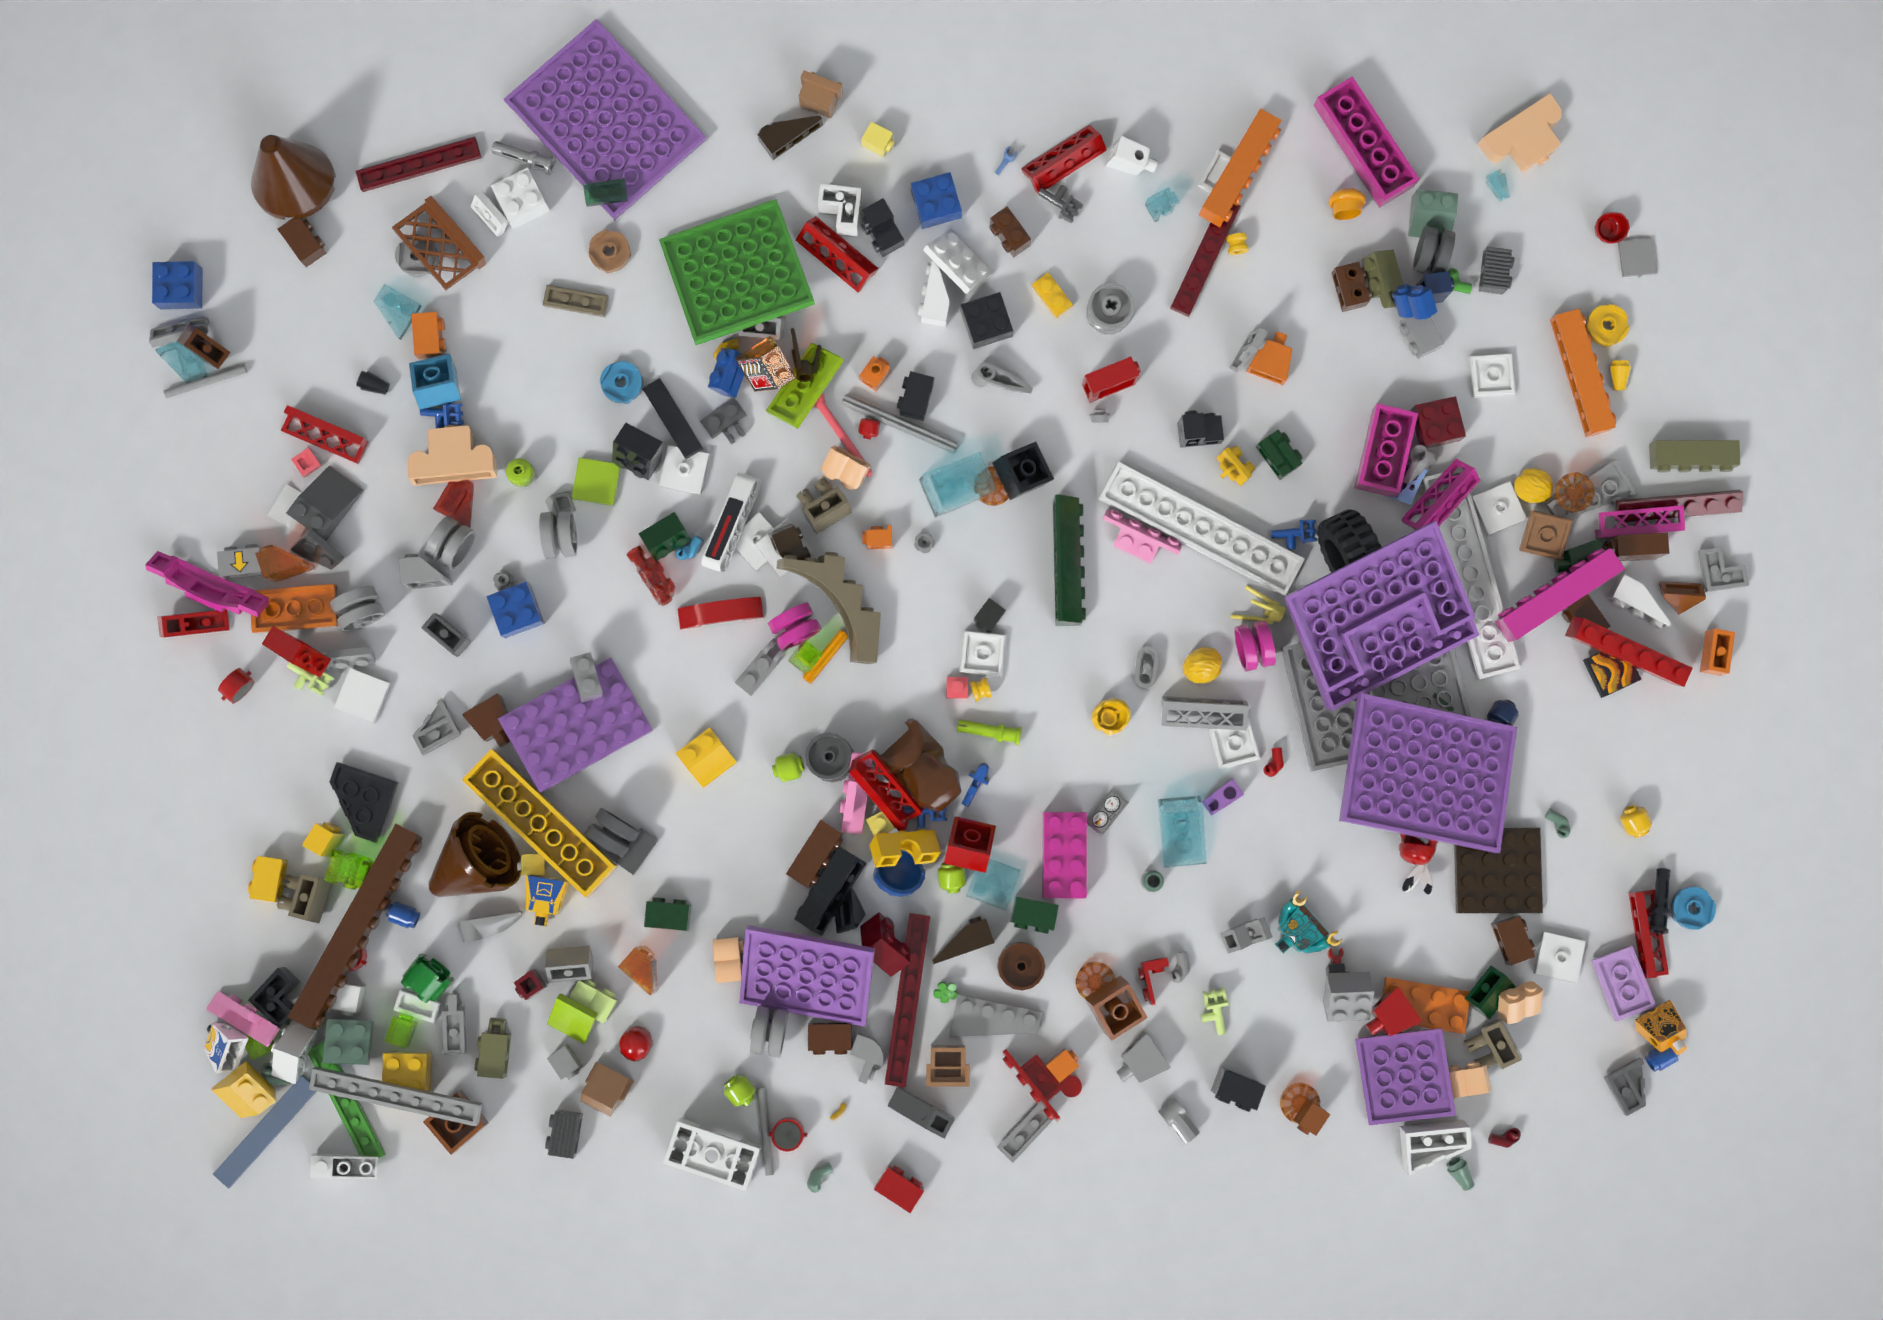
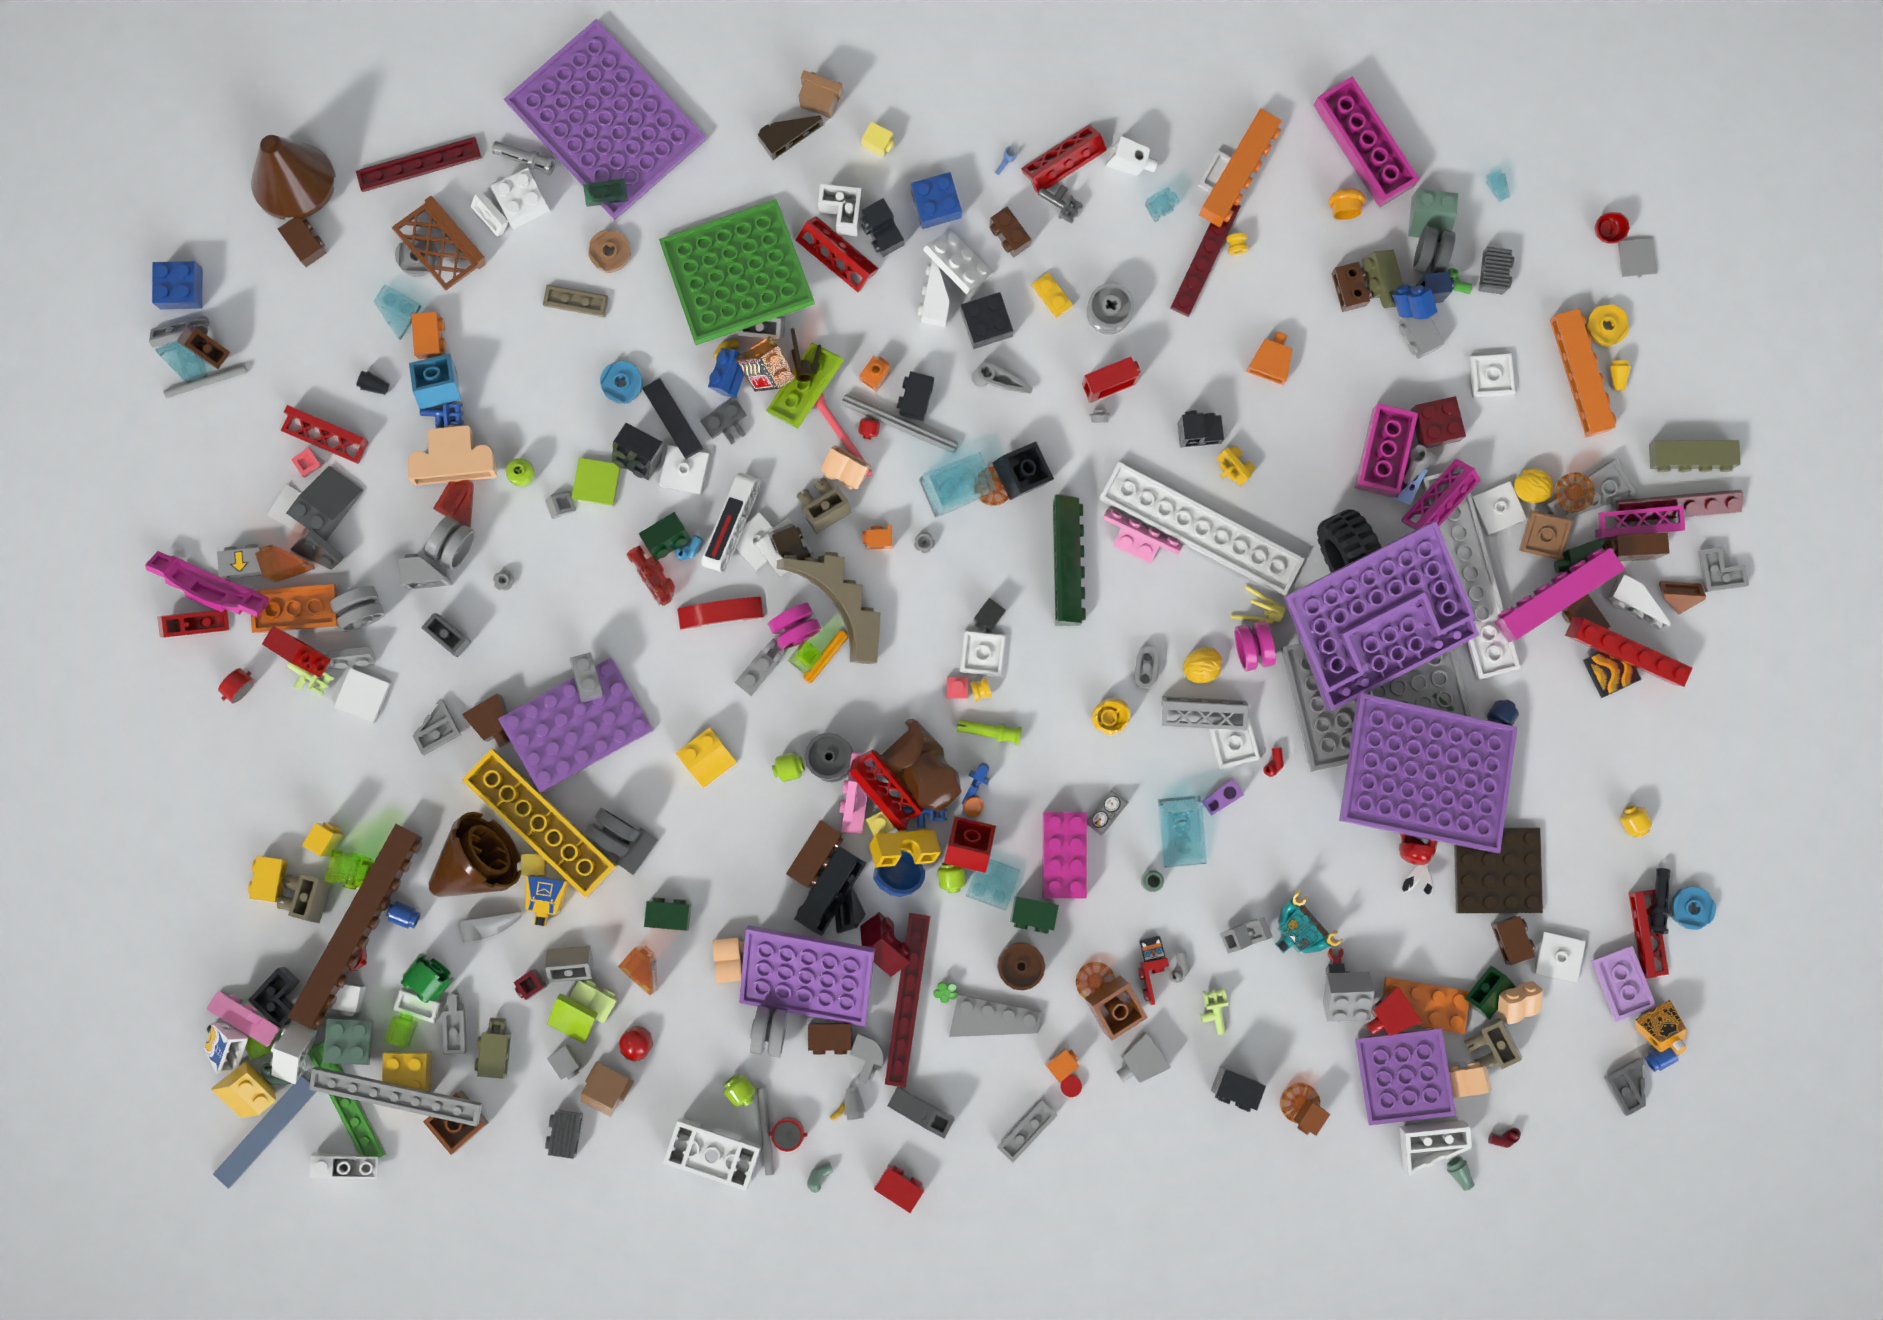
(363, 799): black plate -> none
(515, 610): blue brick -> none
(558, 534): light grey wheel -> none
(853, 1104): none -> light grey cone
(948, 1067): medium nougat plate -> none
(969, 938): dark brown slope -> none
(973, 806): none -> orange piece
(1039, 1080): red bracket -> none
(1151, 948): none -> tile
(1176, 1117): light grey piece -> none
(1253, 342): light grey wing -> none
(1280, 454): dark green brick -> none
(1290, 534): blue arm -> none
(1525, 136): light nougat brick -> none
(1561, 823): sand green arm -> none
(1717, 652): orange brick -> none

